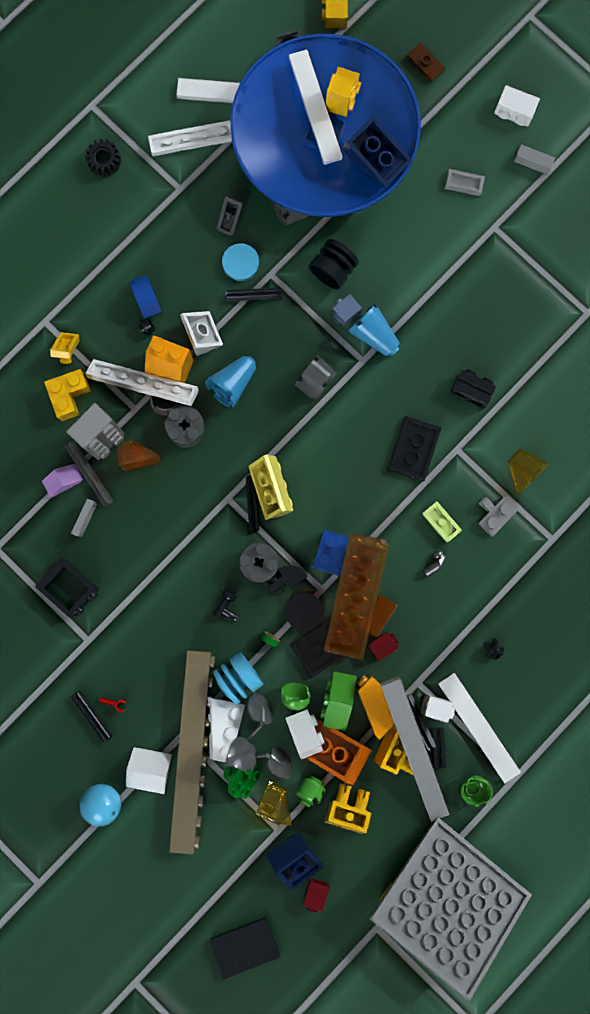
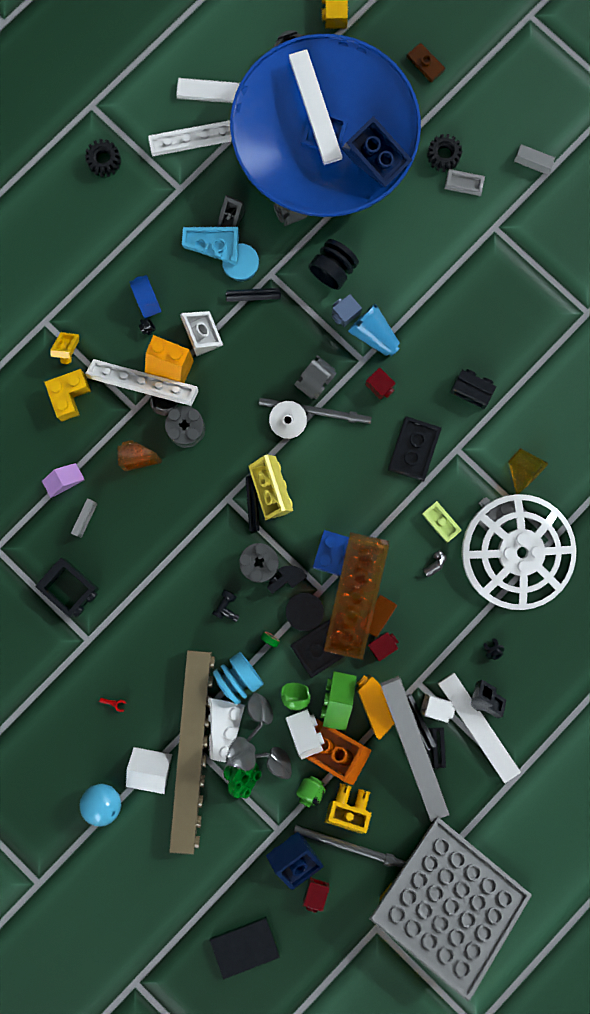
(88, 473): dark grey axle -> none
(91, 716): black axle -> none
(96, 432): light grey brick -> none
(213, 242): none -> medium azure wing
(232, 380): dark azure cone -> none
(274, 805): clear yellow slope -> none
(297, 415): none -> white plate
(342, 91): yellow brick -> none
(352, 417): none -> dark grey bar
(380, 384): none -> dark red brick
(387, 859): none -> dark grey bar
(392, 754): yellow brick -> none
(444, 142): none -> black tyre
(476, 790): bright green hair -> none
(486, 699): none -> black brick
(508, 548): none -> white dish
(516, 106): white brick -> none

